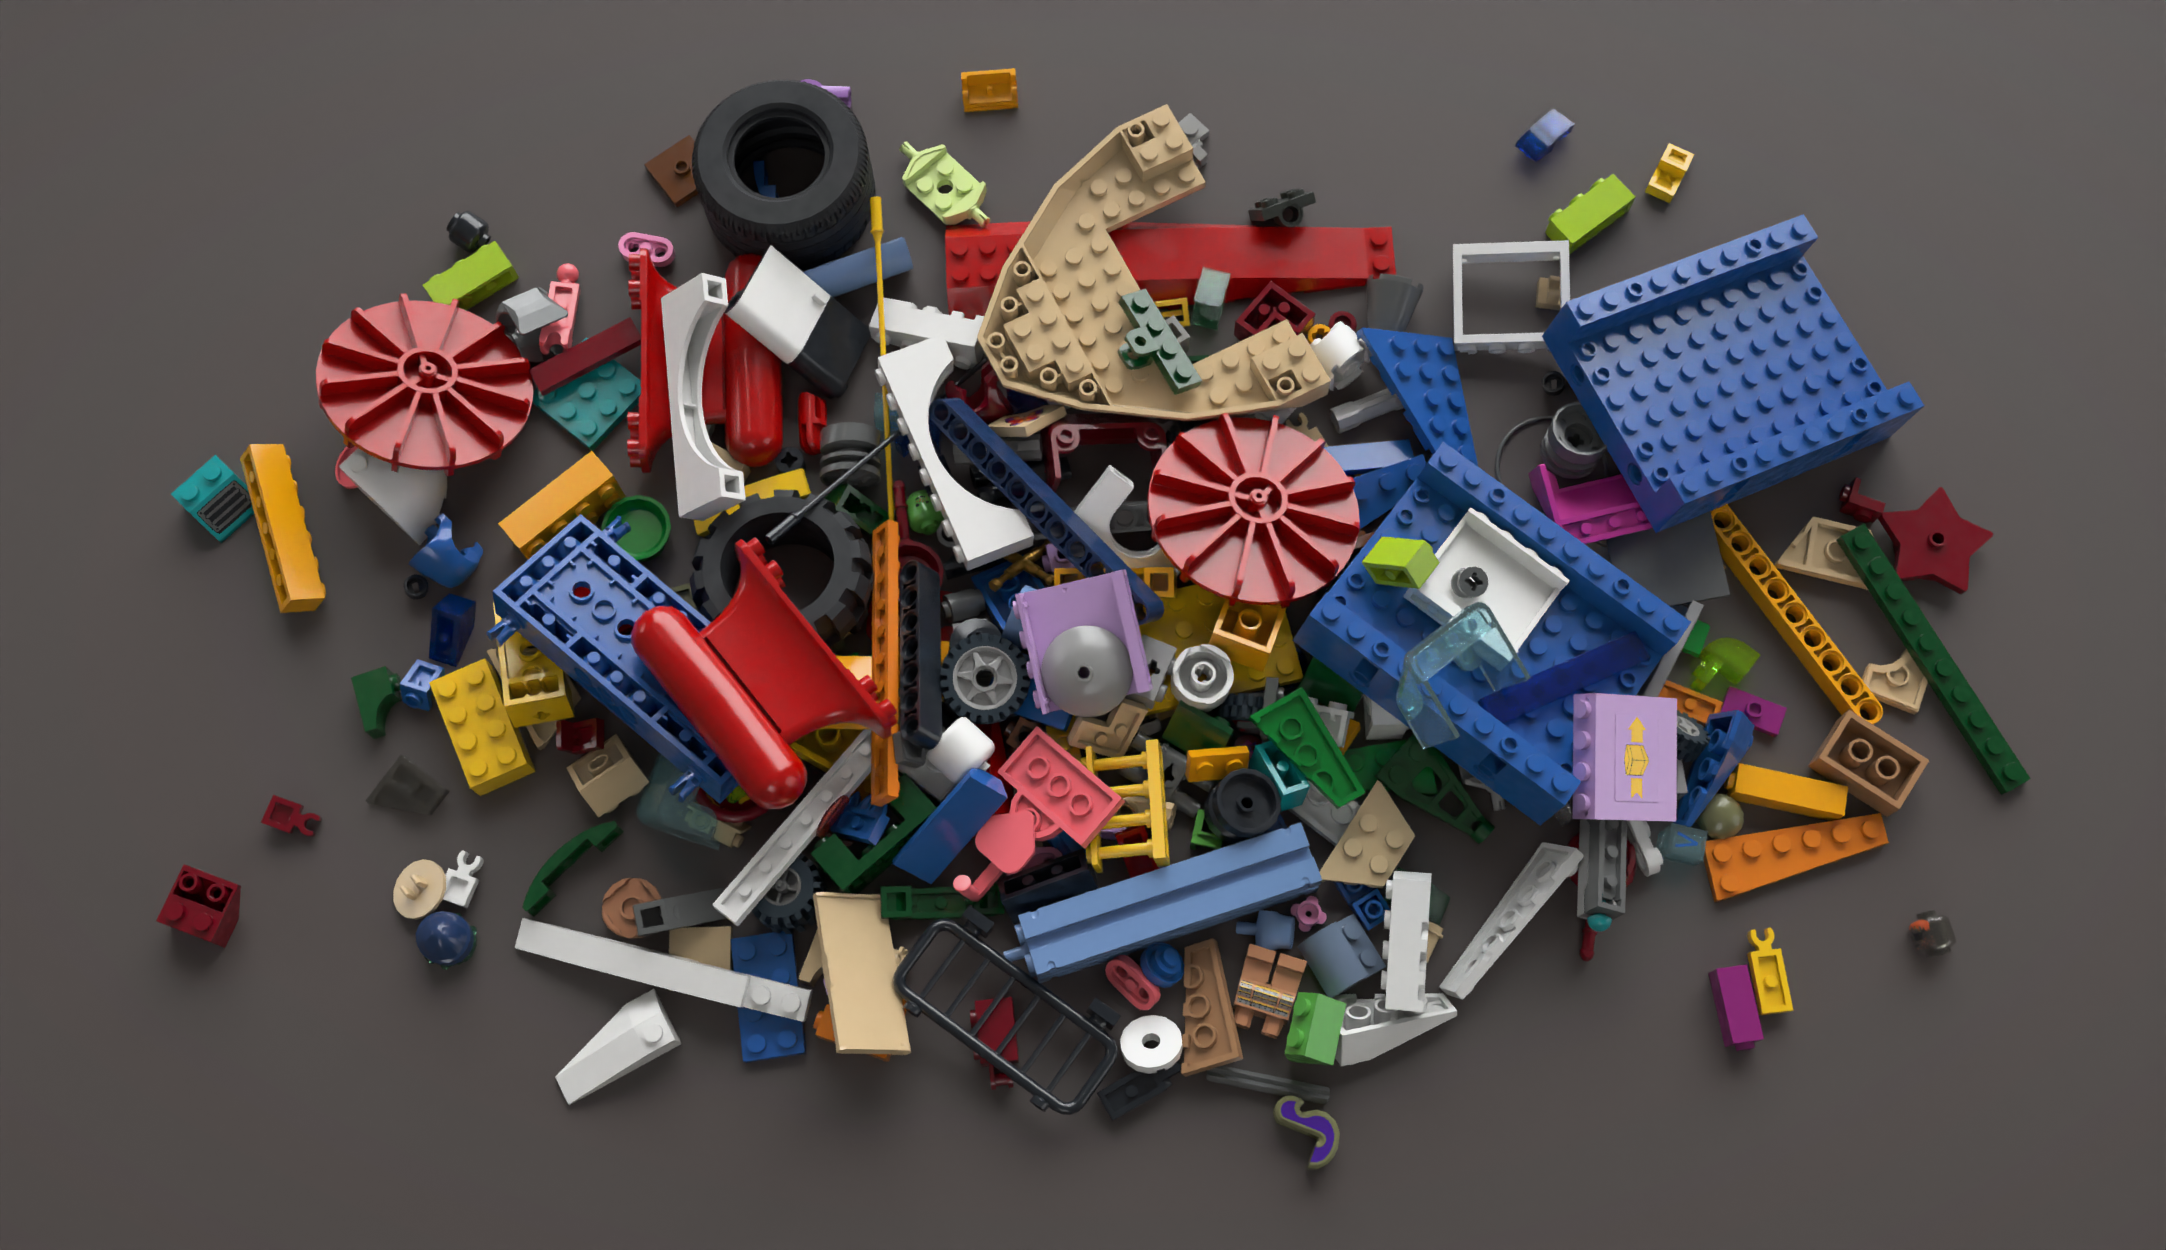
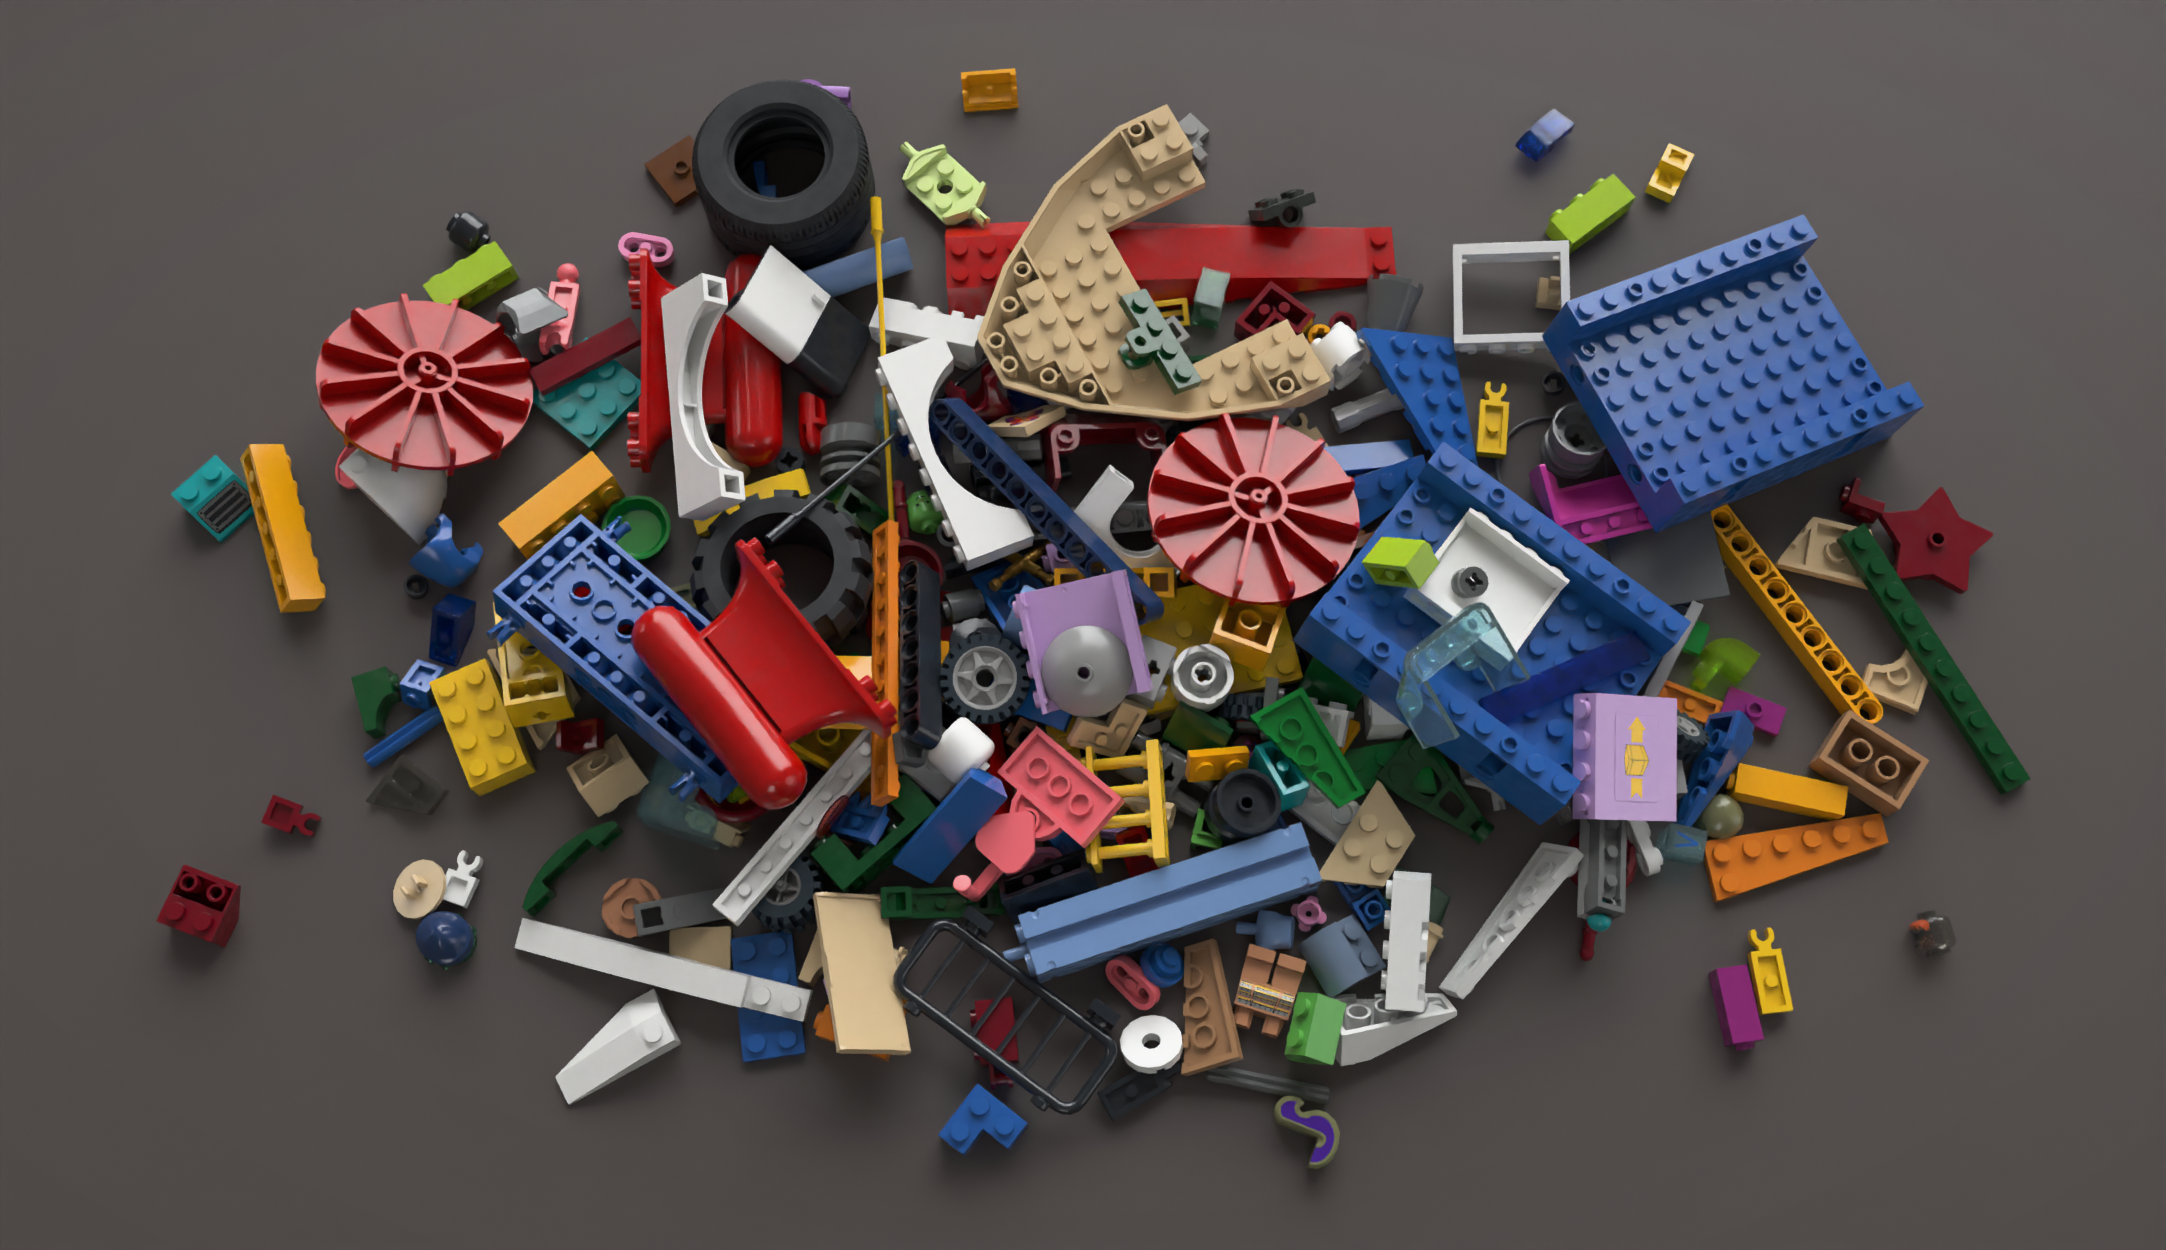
(403, 736): none -> blue axle
(982, 1114): none -> blue brick
(1492, 424): none -> yellow plate

